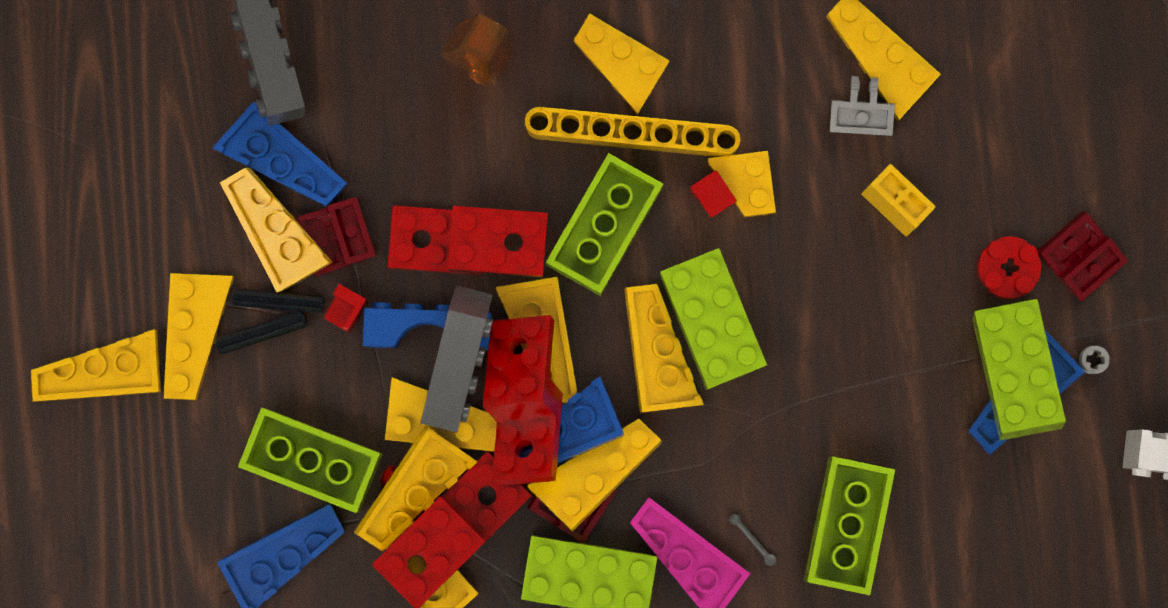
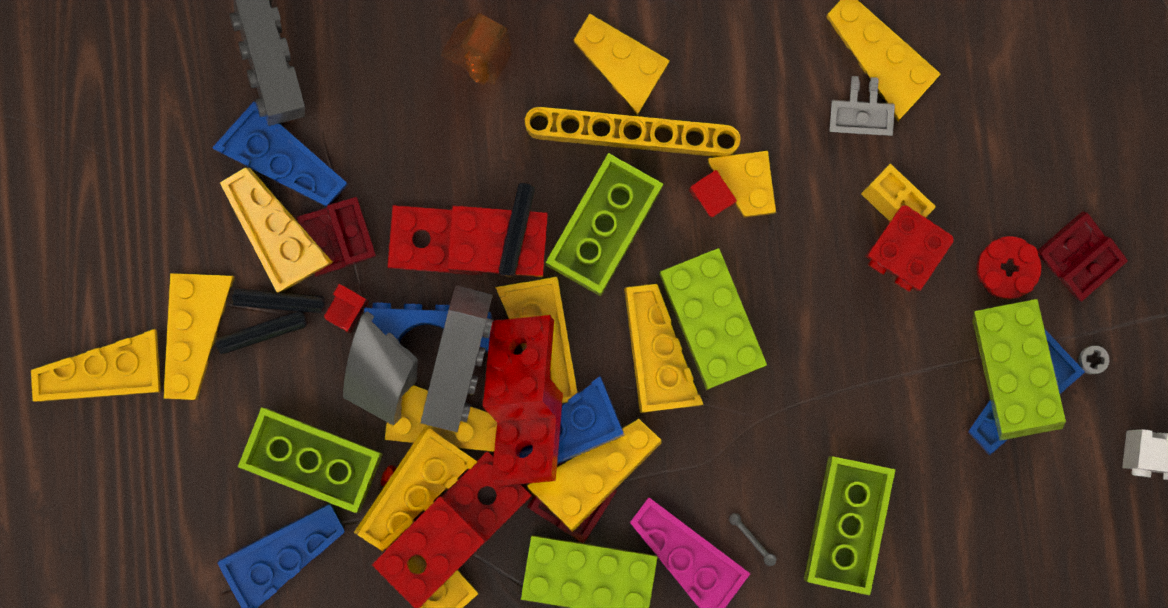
(378, 371): none -> dark grey slope
(516, 229): none -> black axle
(909, 249): none -> red bracket

